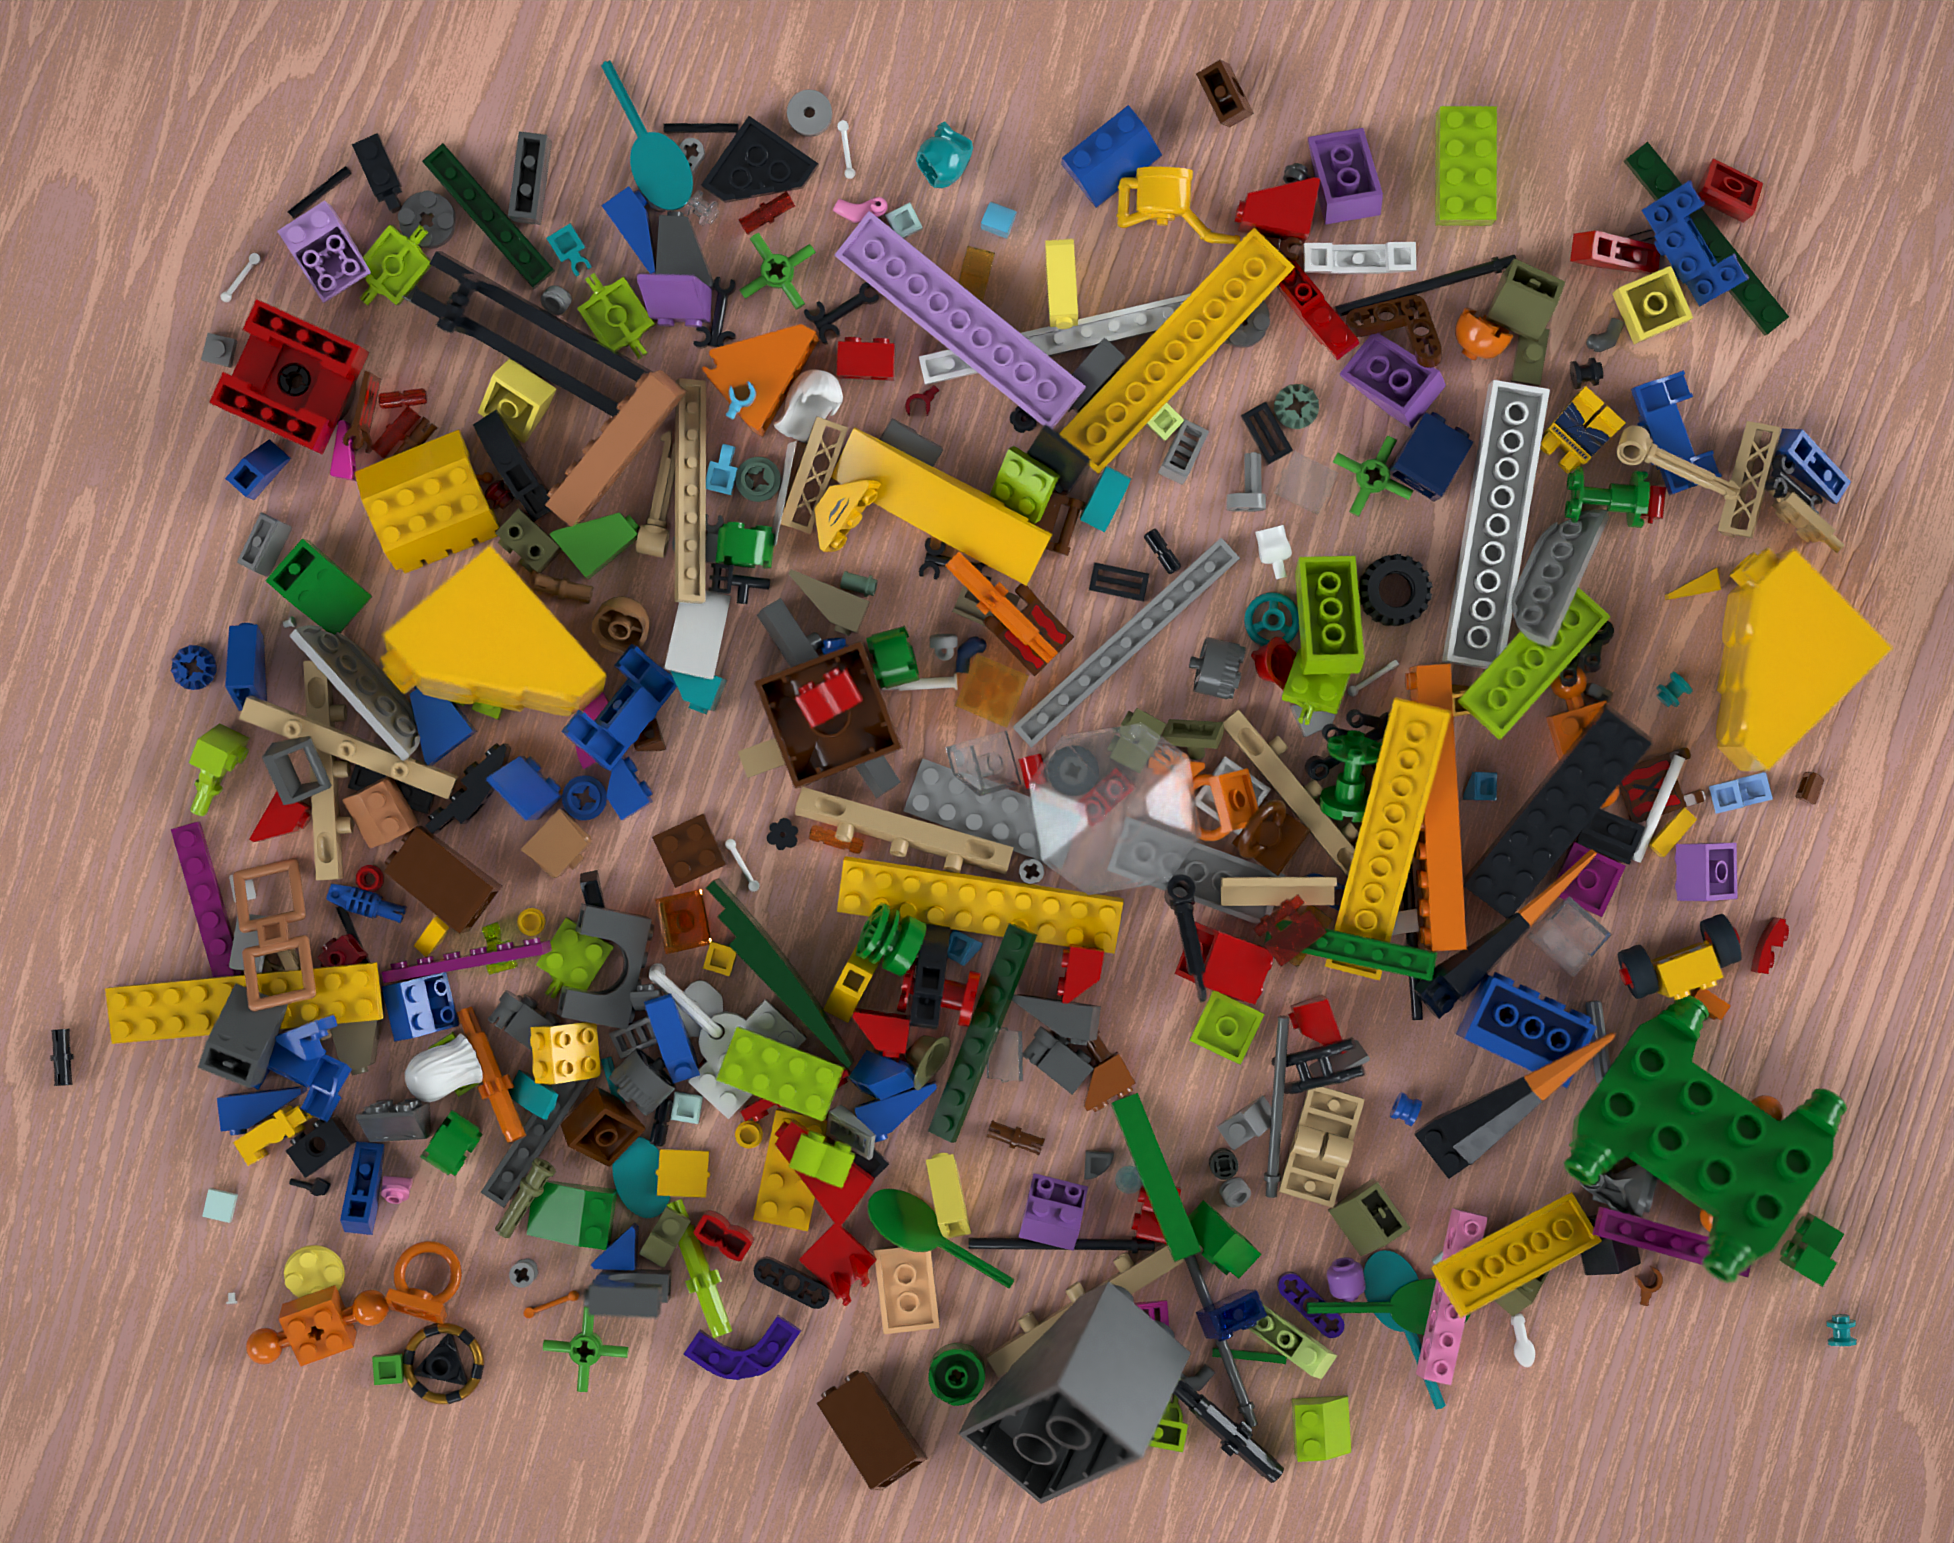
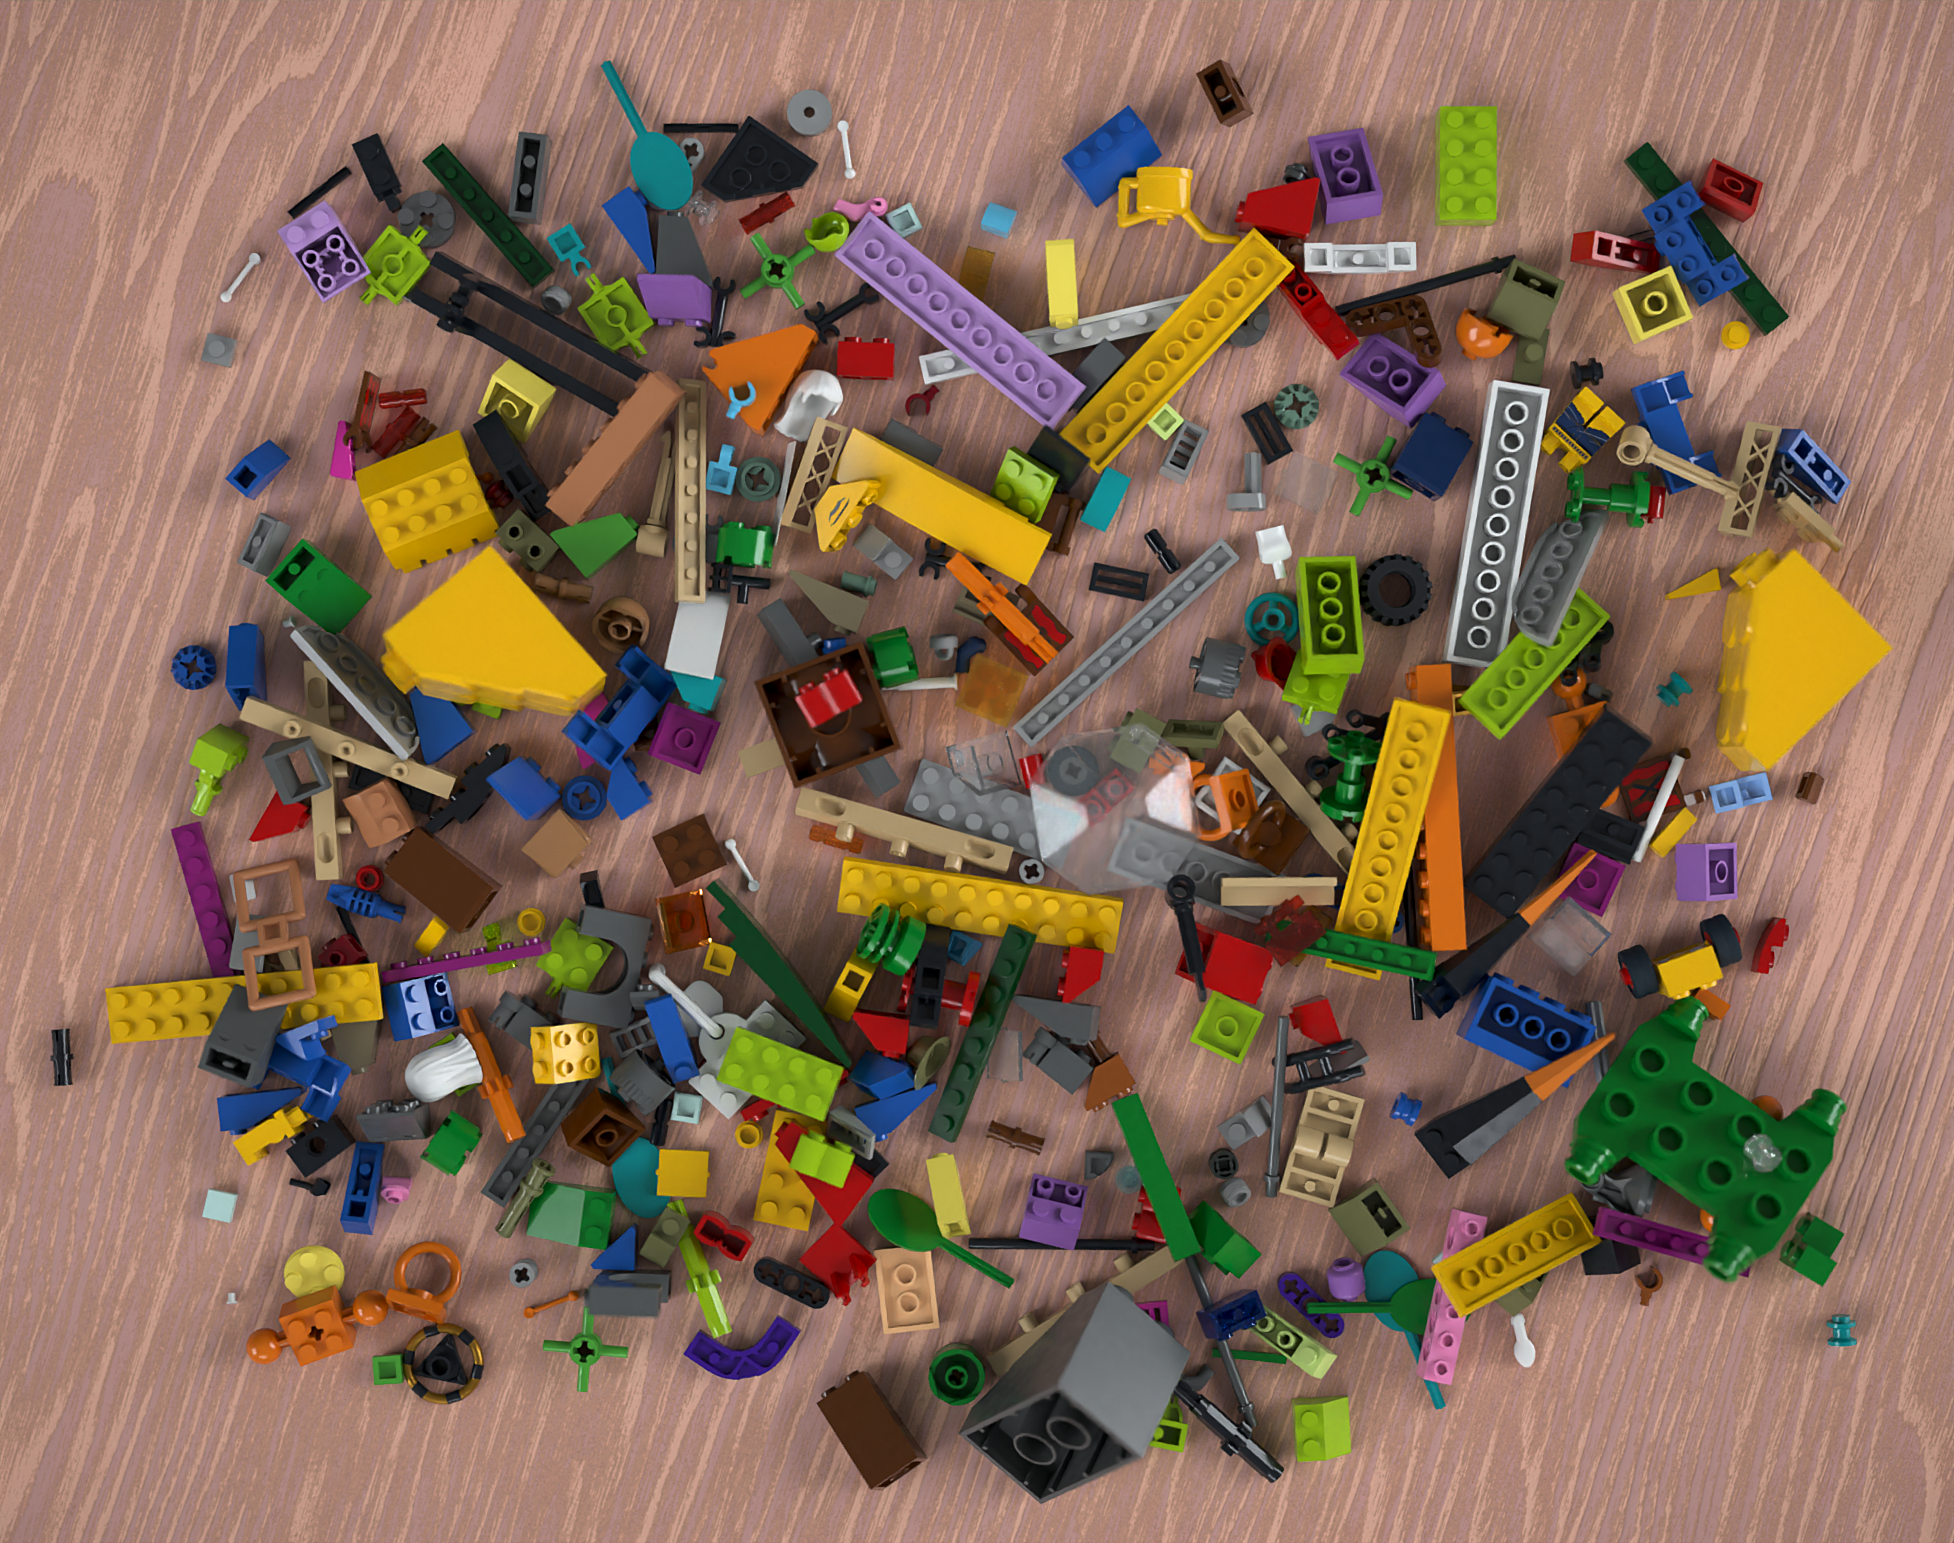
(276, 353): red piece -> none
(536, 1098): teal slope -> none
(684, 738): none -> magenta plate
(774, 837): black plant -> none
(828, 232): none -> lime hair
(883, 551): none -> light grey slope
(944, 156): teal piece -> none
(1019, 425): black plate -> none
(1353, 690): white hinge -> none
(1406, 922): white sticker -> none
(1481, 786): dark azure slope -> none
(1607, 339): dark grey arm -> none
(1735, 335): none -> yellow plate
(1762, 1153): none -> clear wheel

